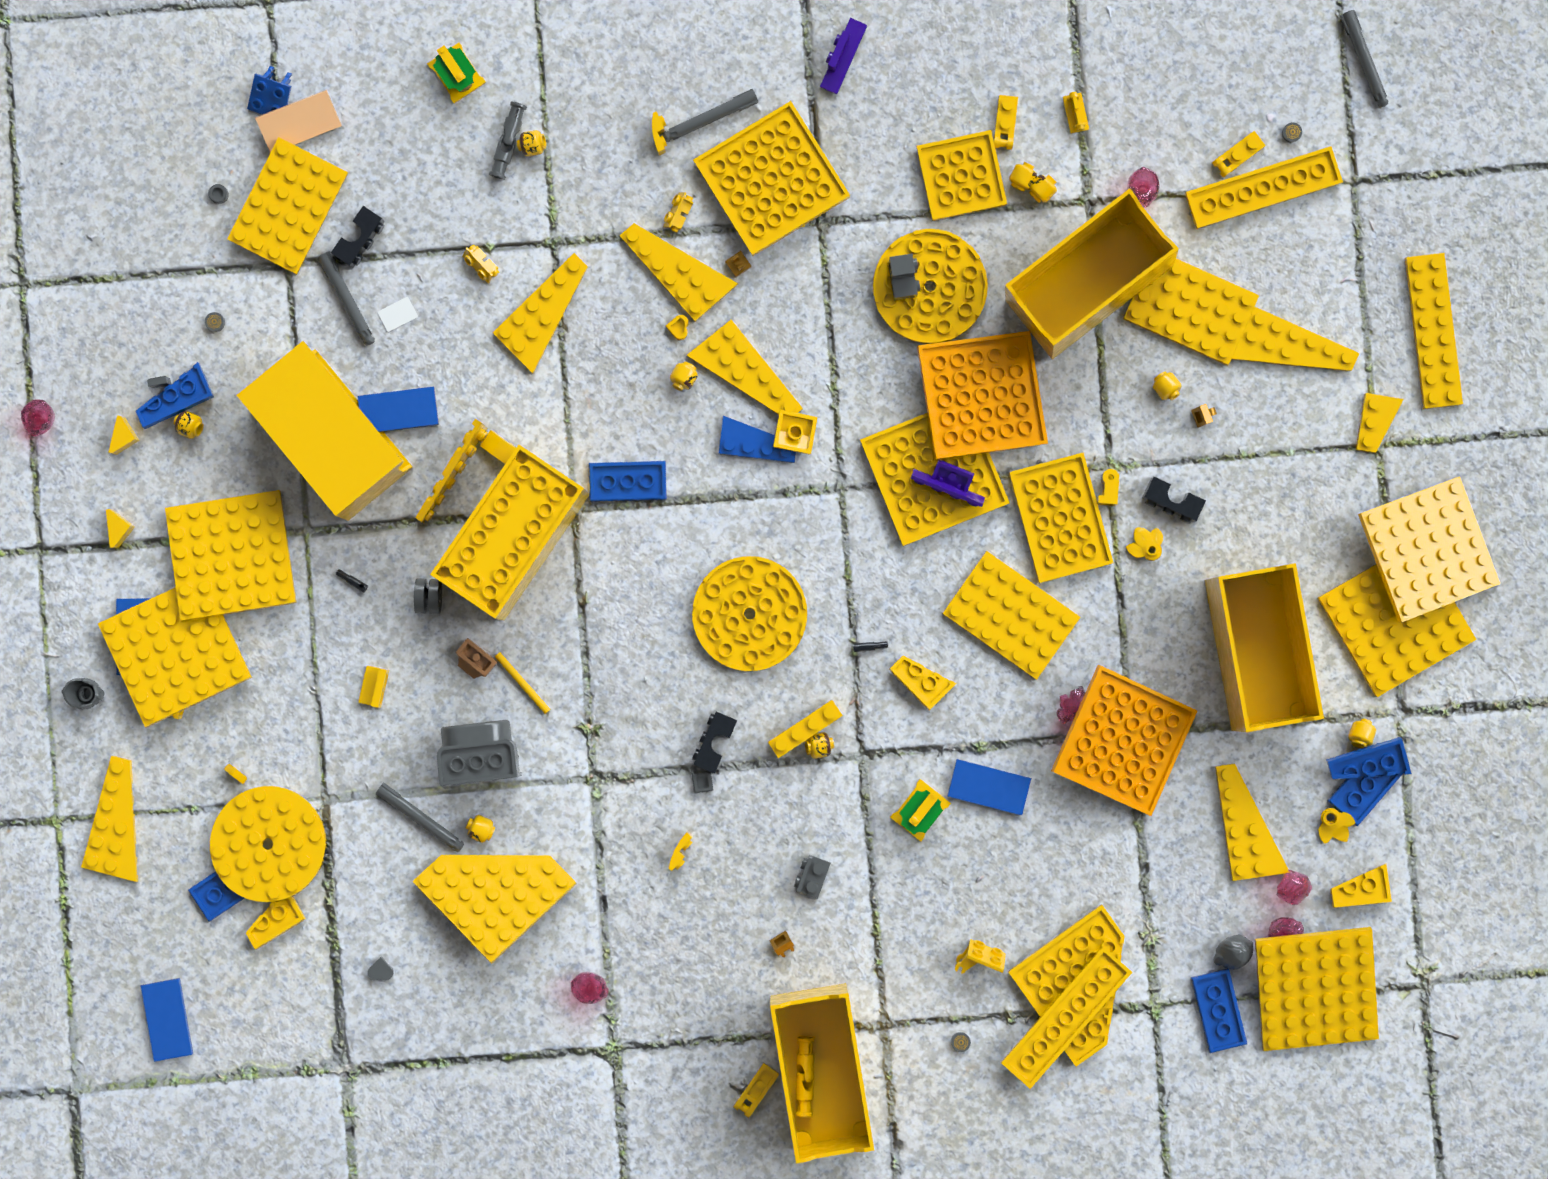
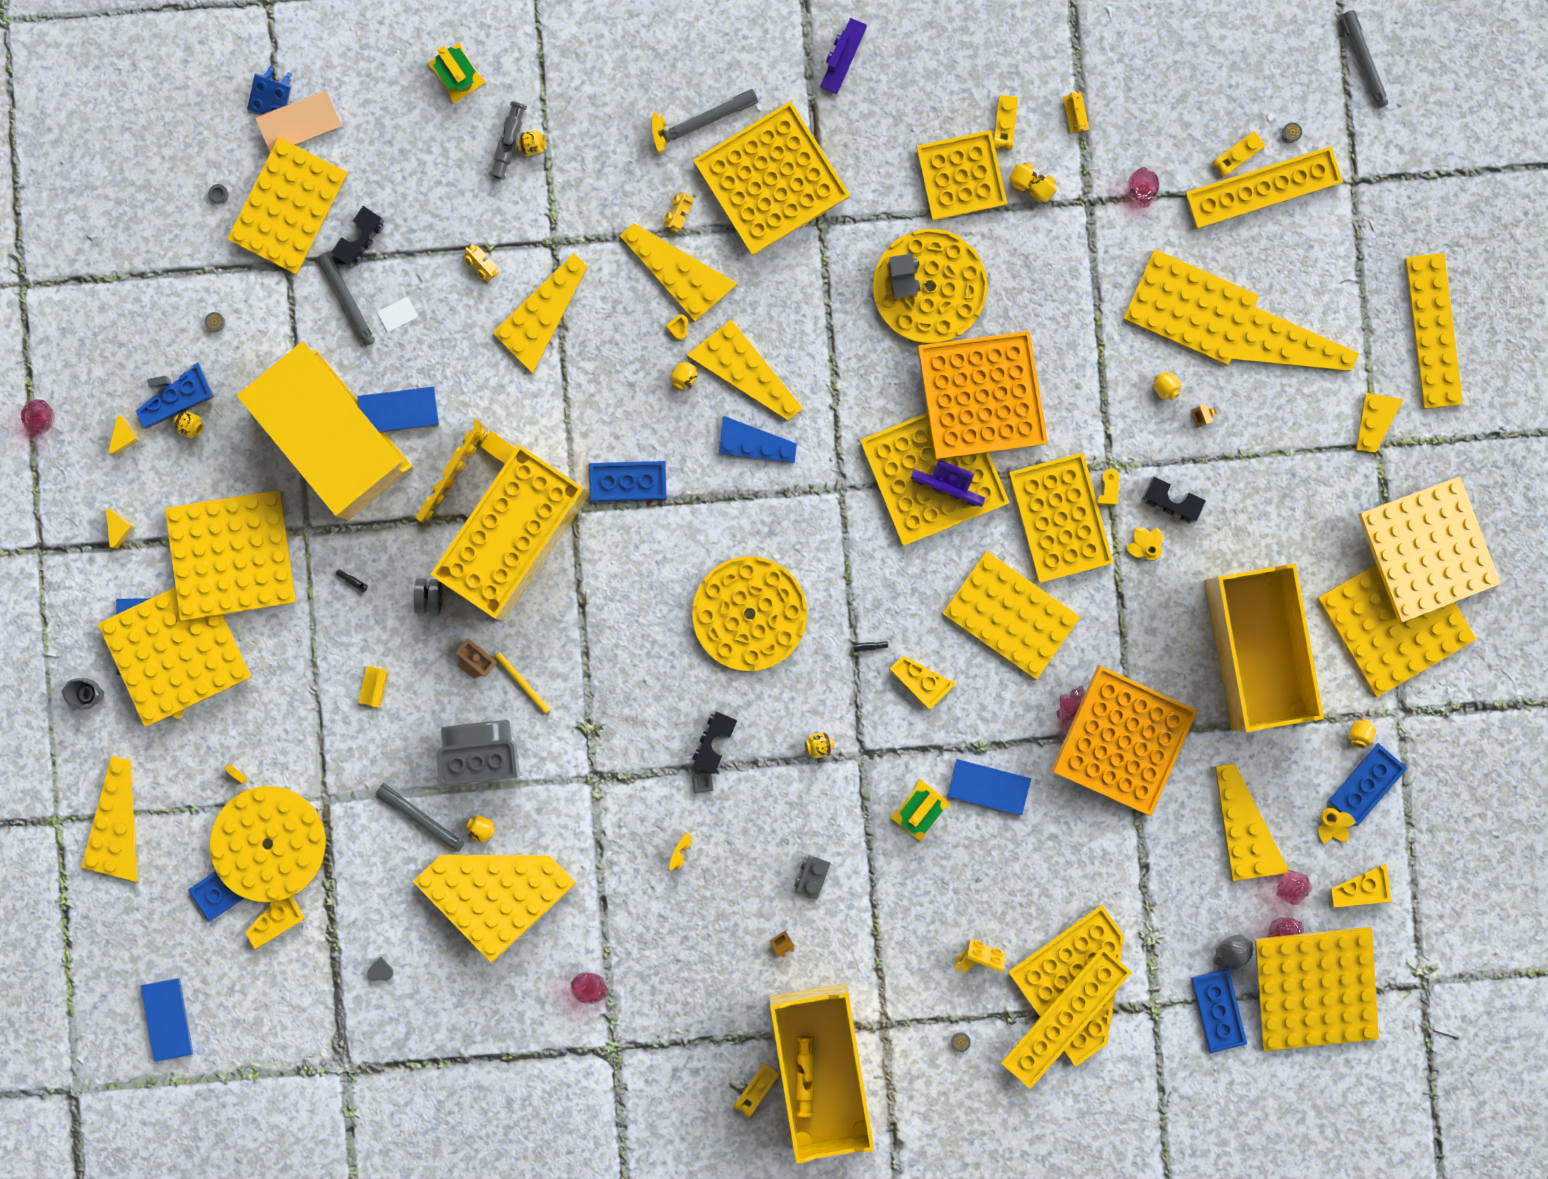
(738, 264): pearl gold tile -> none
(795, 432): yellow slope -> none
(805, 728): yellow arch -> none
(1090, 274): yellow piece -> none
(1379, 759): blue wing -> none

